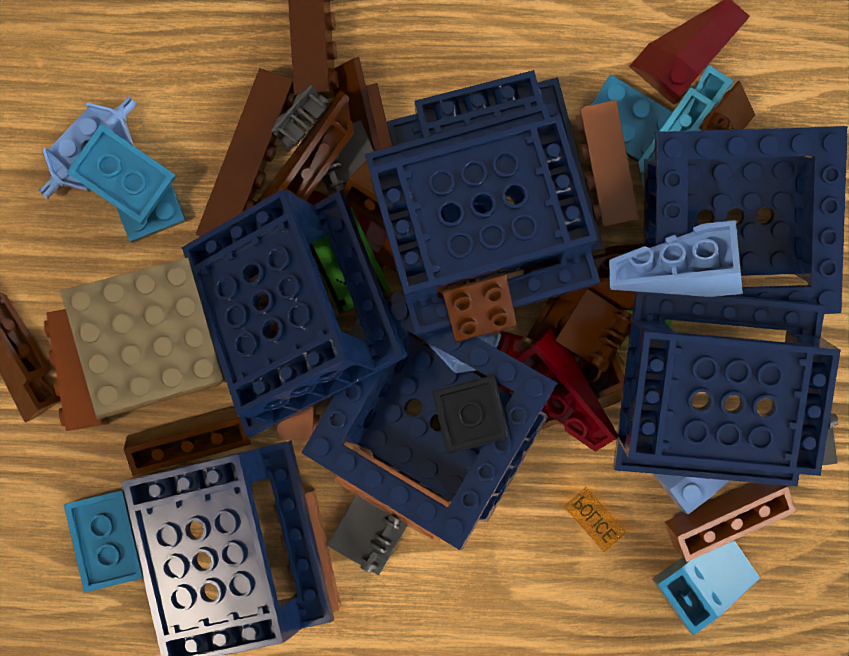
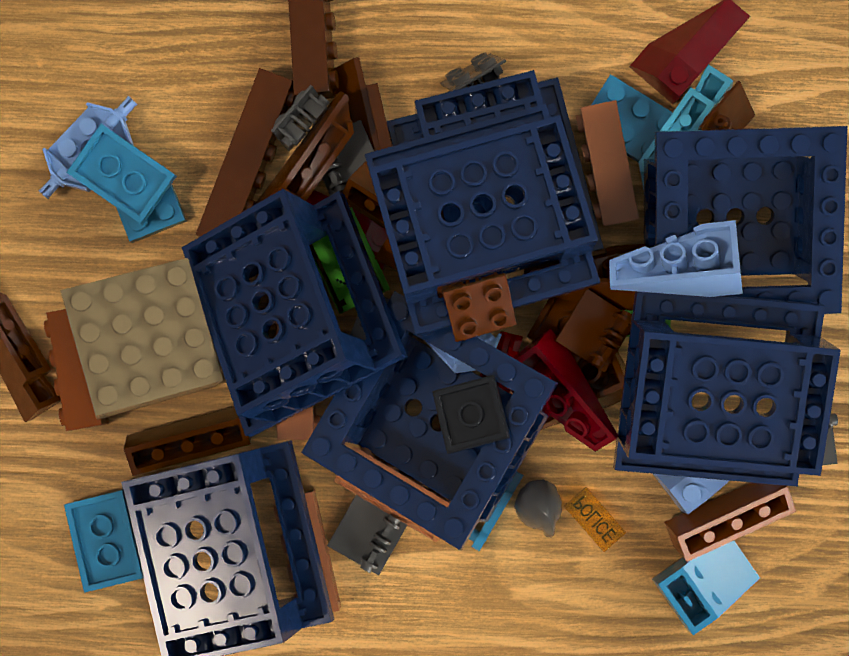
(480, 537): none -> dark azure piece
(482, 66): none -> dark grey hinge
(539, 506): none -> dark grey piece

